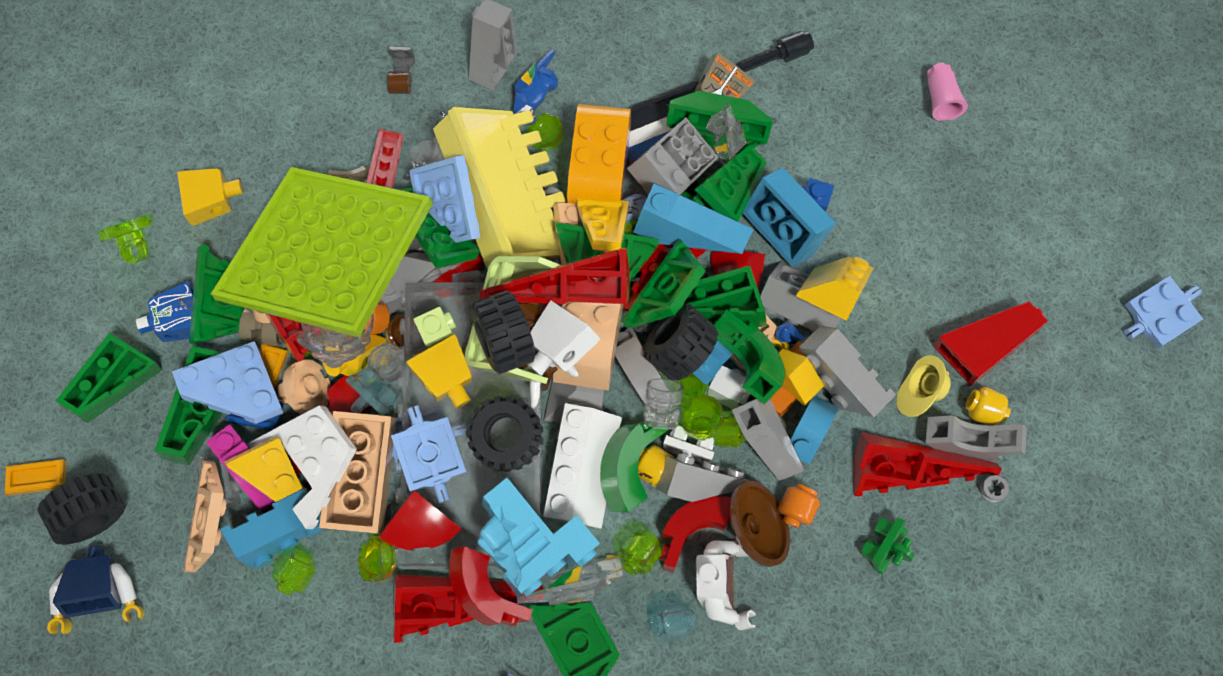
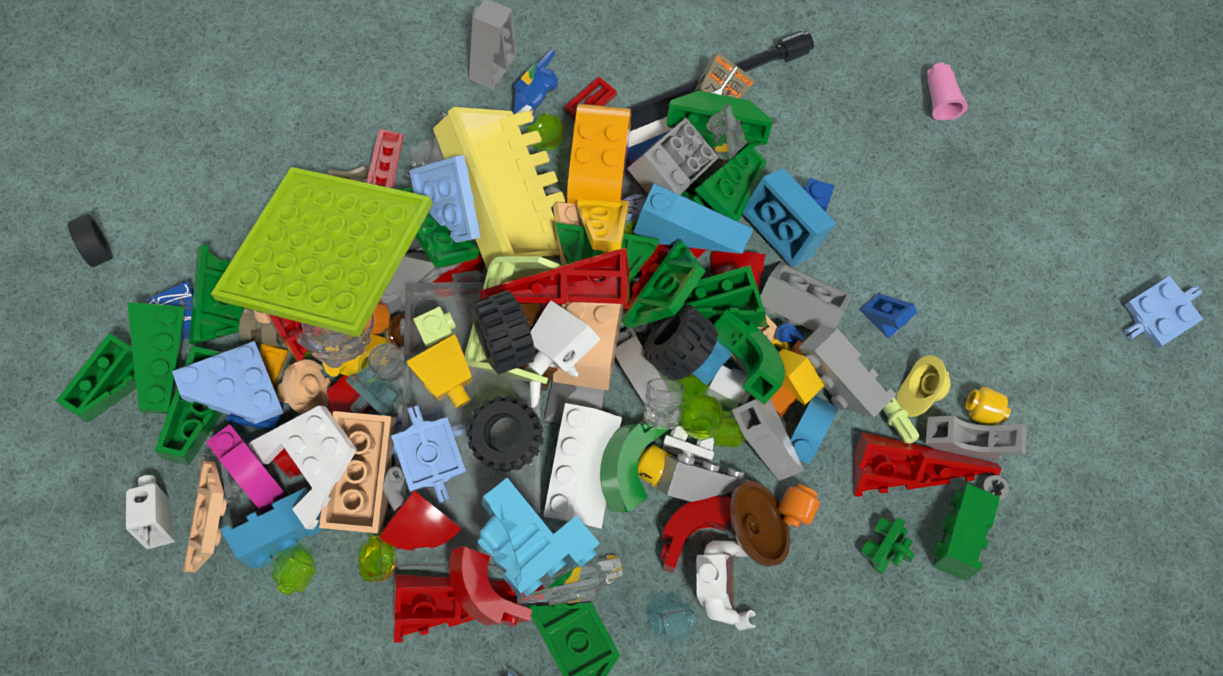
(34, 477): light orange tile -> none
(81, 509): black tyre -> none
(89, 240): none -> black tyre
(89, 588): dark blue torso -> none
(127, 235): clear neon green tile -> none
(149, 514): none -> white torso
(156, 349): none -> green wing
(206, 194): yellow torso -> none
(267, 469): yellow wing -> none
(393, 486): none -> light grey arm
(400, 79): leg -> none
(569, 108): none -> red tile
(640, 553): clear neon green head -> none
(836, 285): yellow slope -> none
(888, 313): none -> blue slope
(899, 419): none -> yellowish green axle
(965, 532): none -> green wedge
(987, 342): red slope -> none

